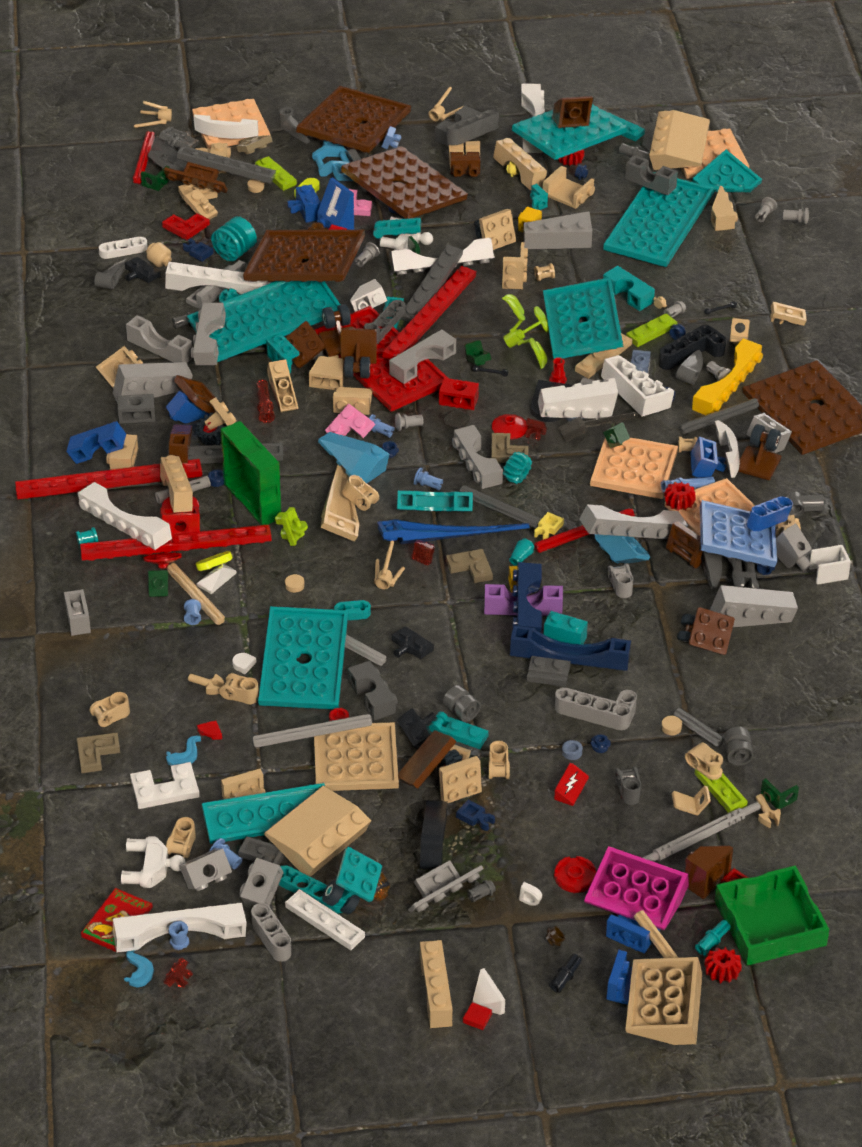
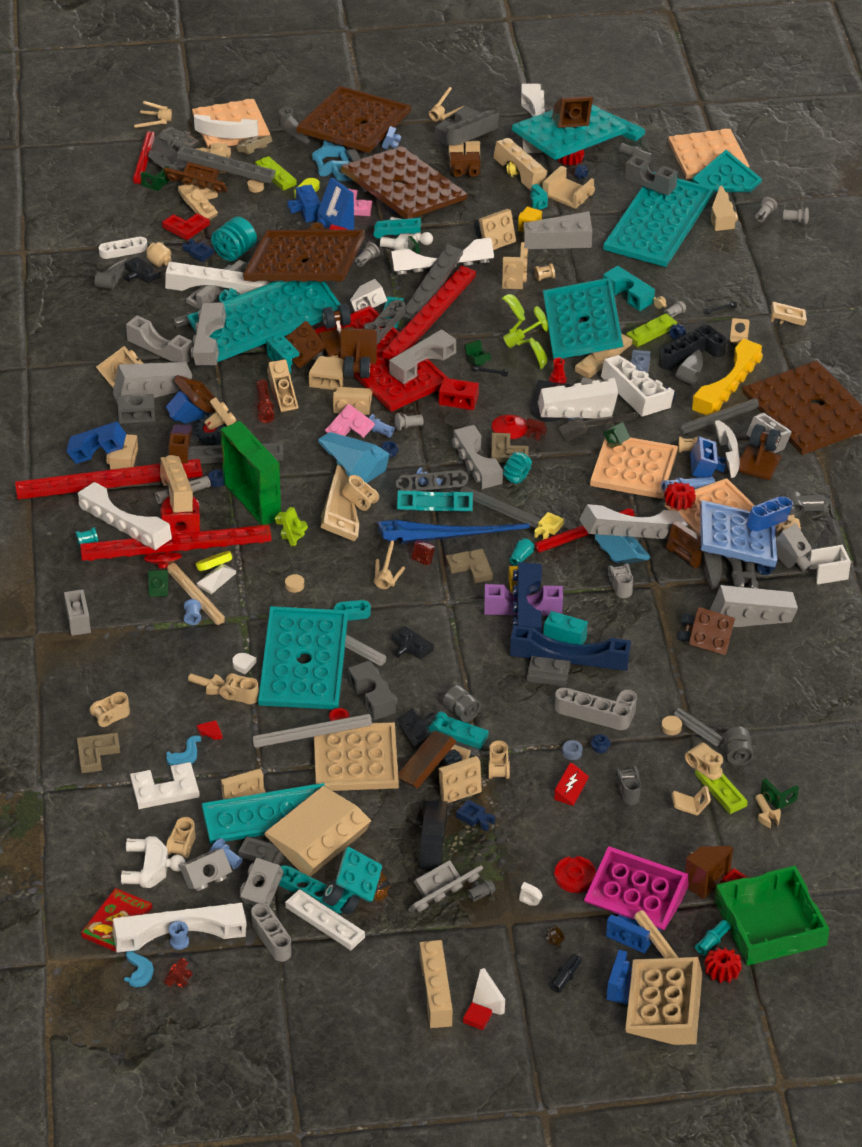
(432, 485): none -> dark grey beam
(678, 140): tan slope -> none
(702, 832): light grey axle -> none
(719, 372): light grey pin -> none

